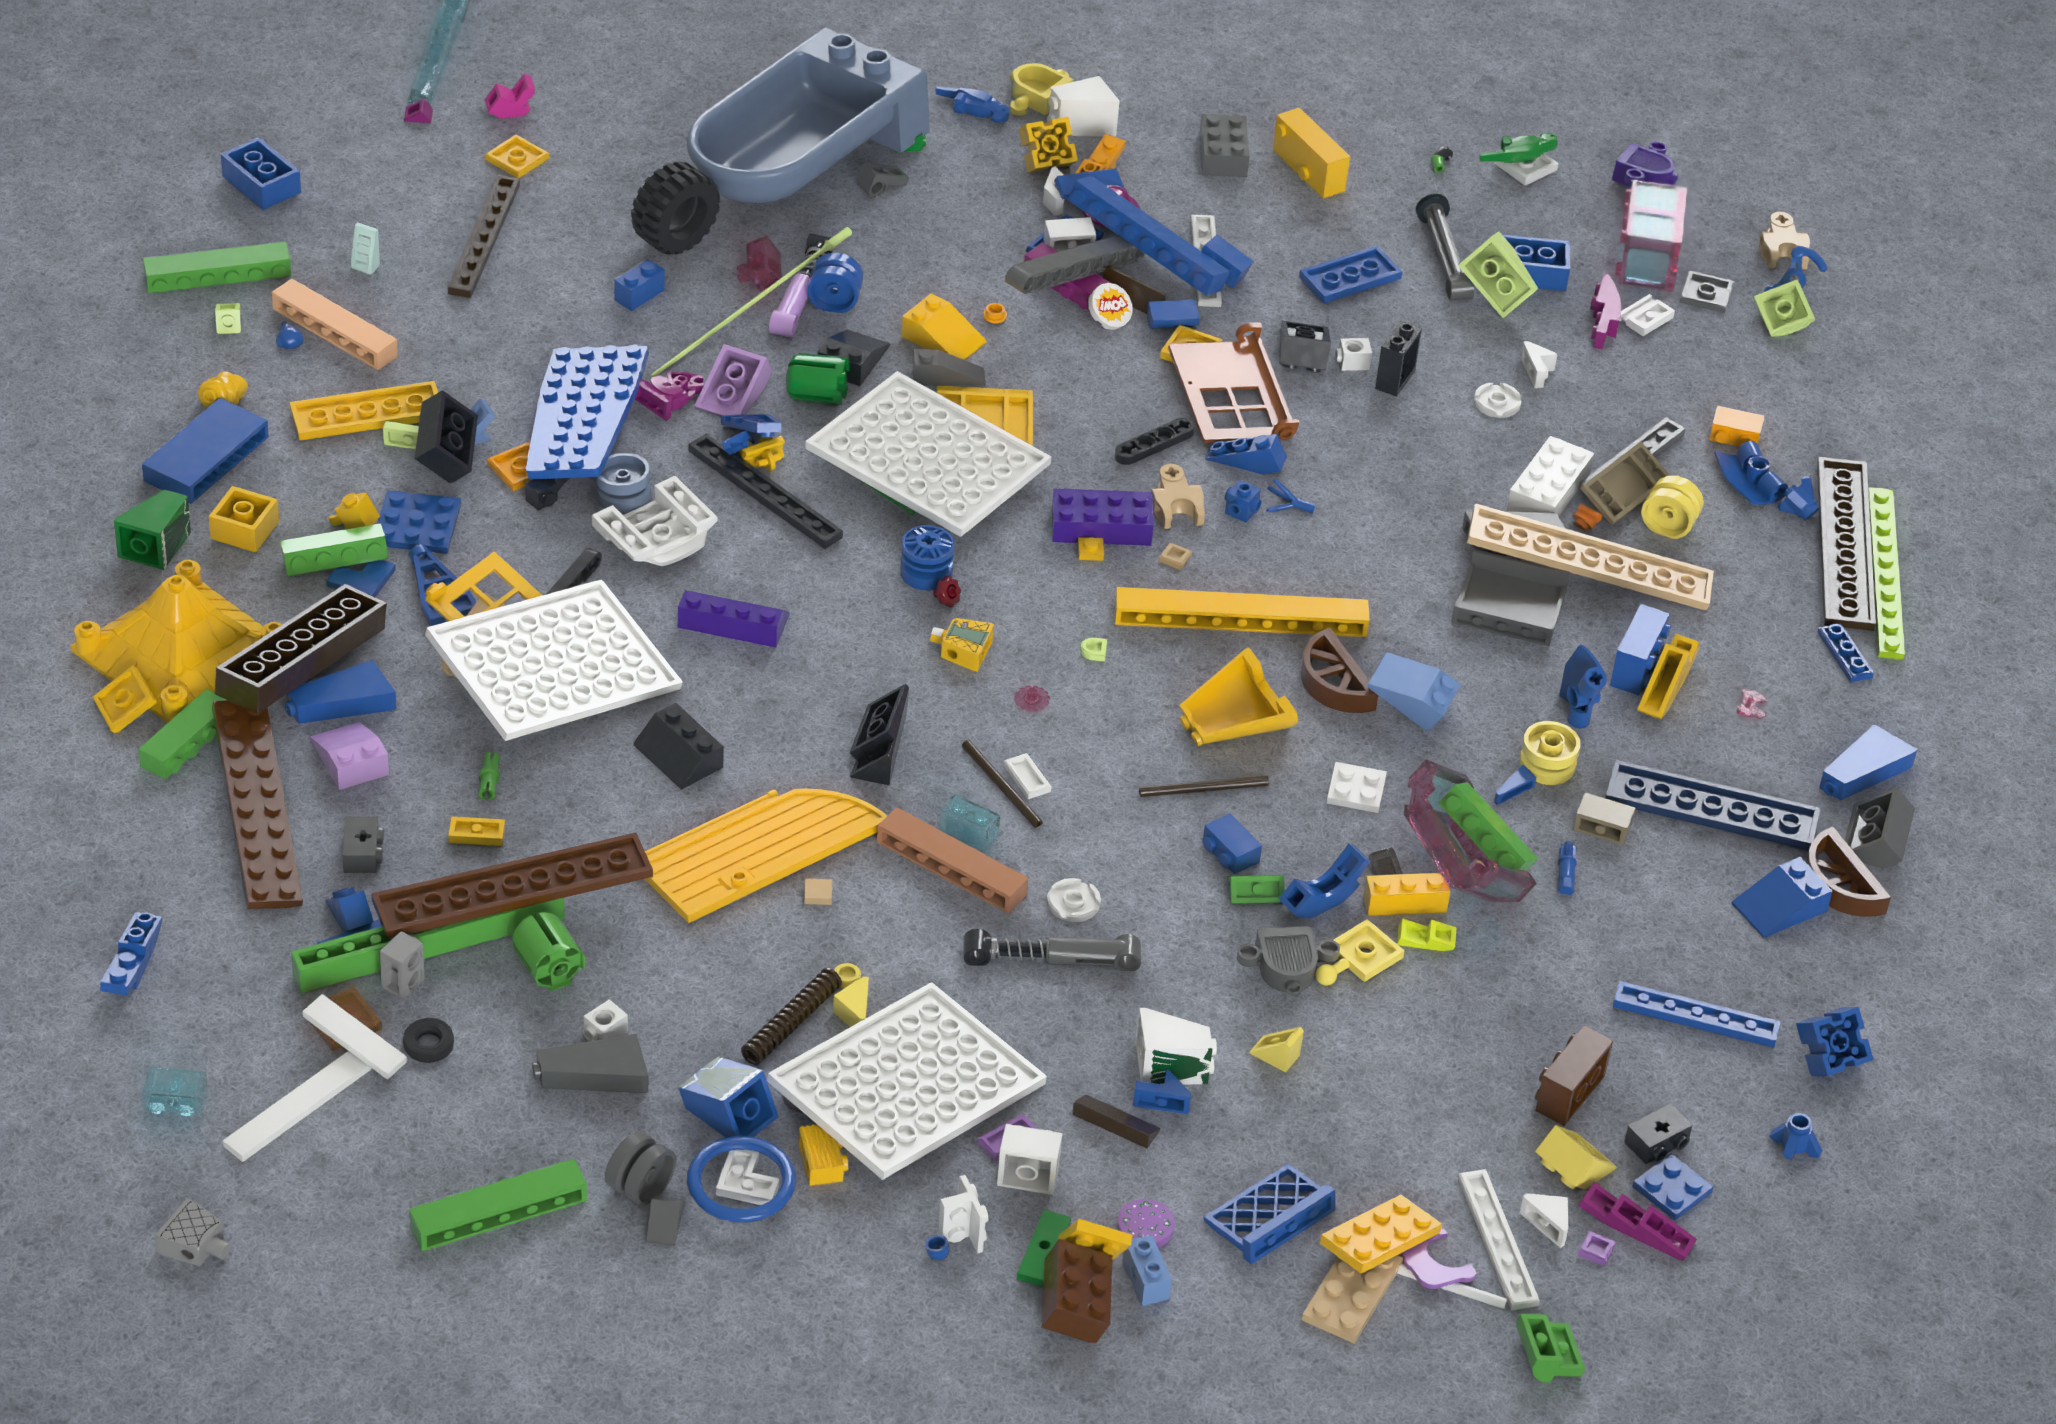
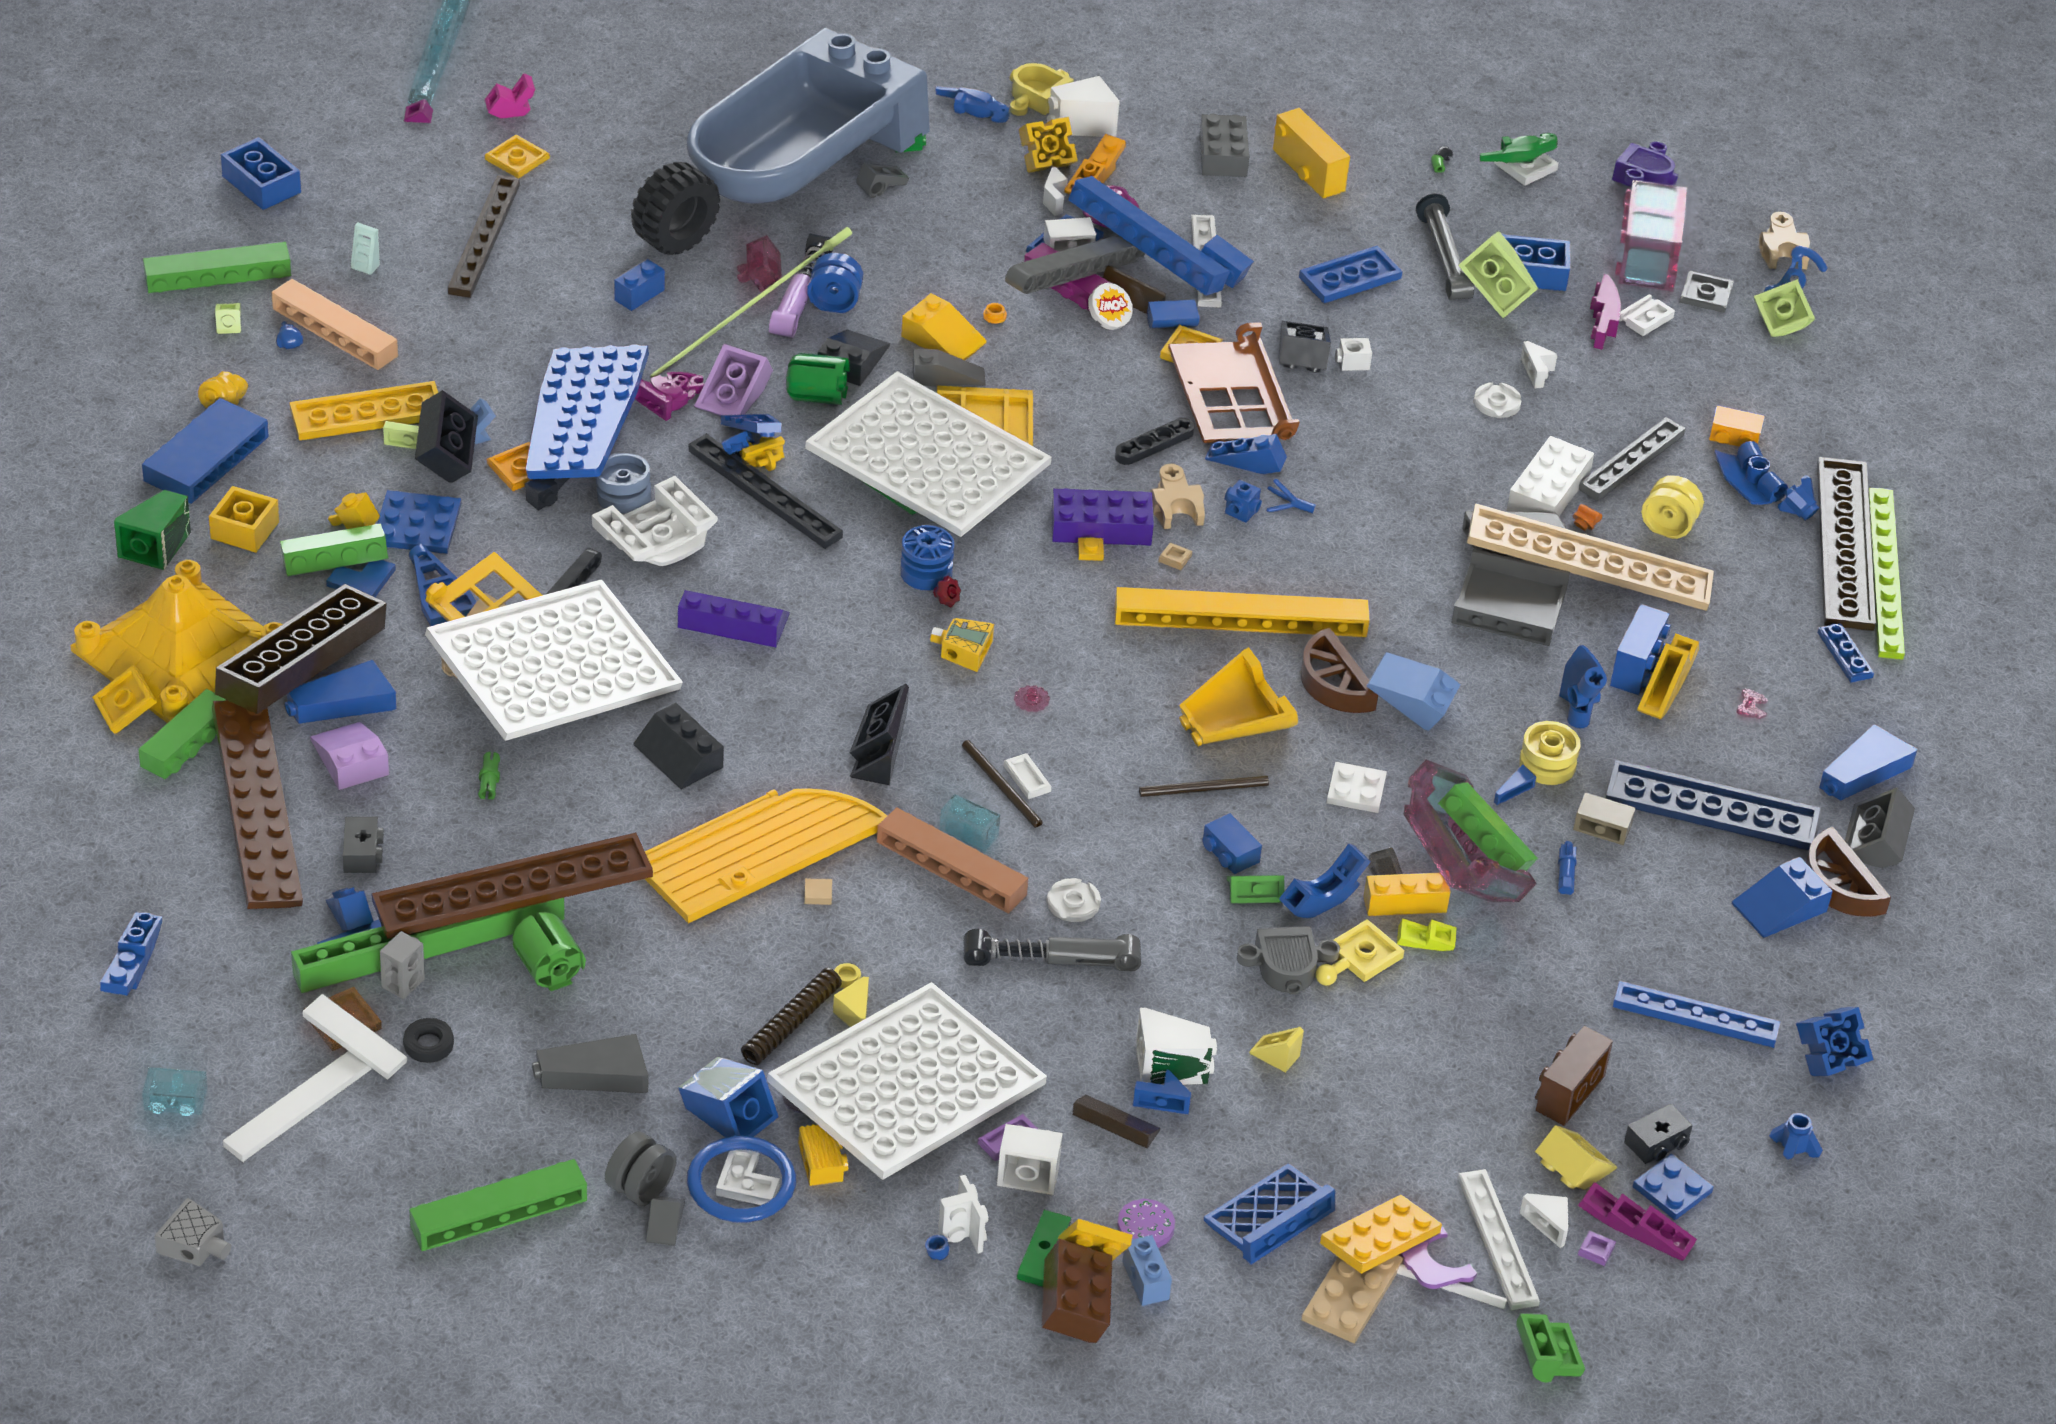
(476, 831): yellow plate -> none
(605, 1022): white brick -> none
(1066, 182): blue tile -> none
(1094, 649): yellowish green tile -> none
(1398, 358): black window -> none
(1624, 483): dark tan slope -> none

